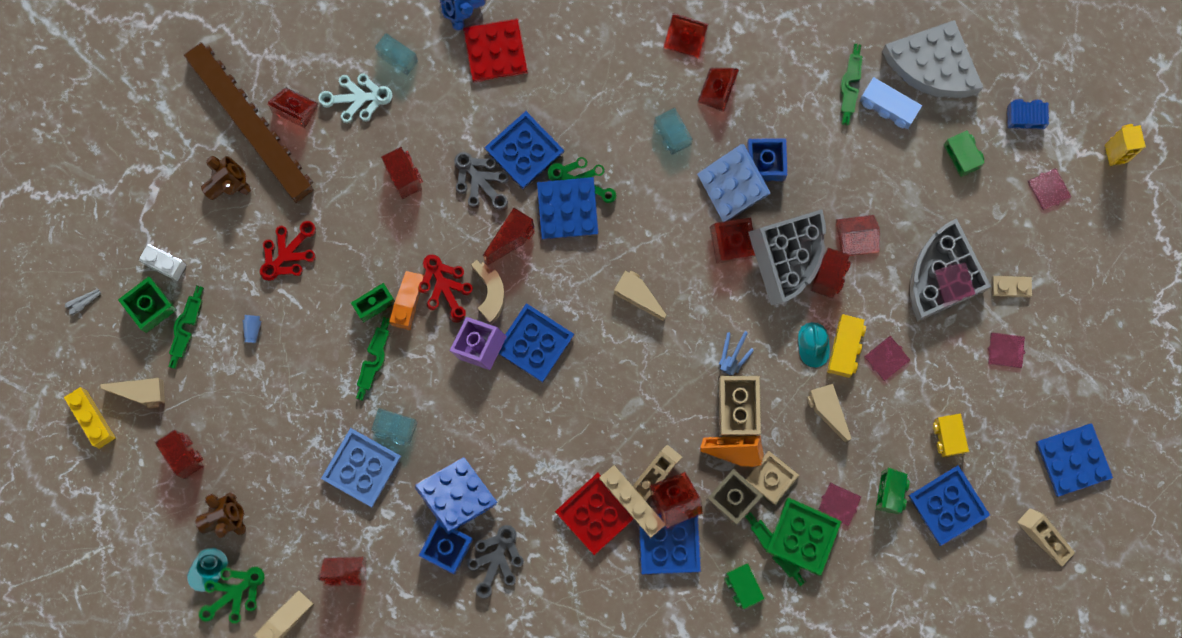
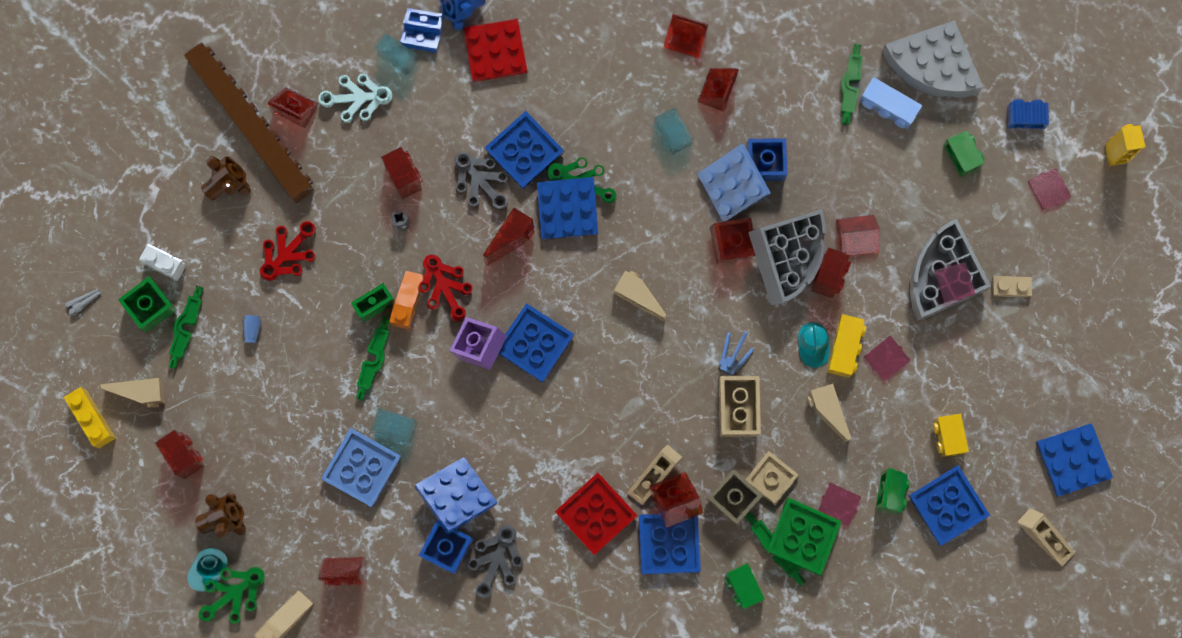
(399, 214): none -> flat silver bush
(422, 30): none -> blue slope
(495, 297): tan arch -> none
(632, 501): tan plate -> none
(735, 449): orange slope -> none
(1006, 350): clear pink piece -> none

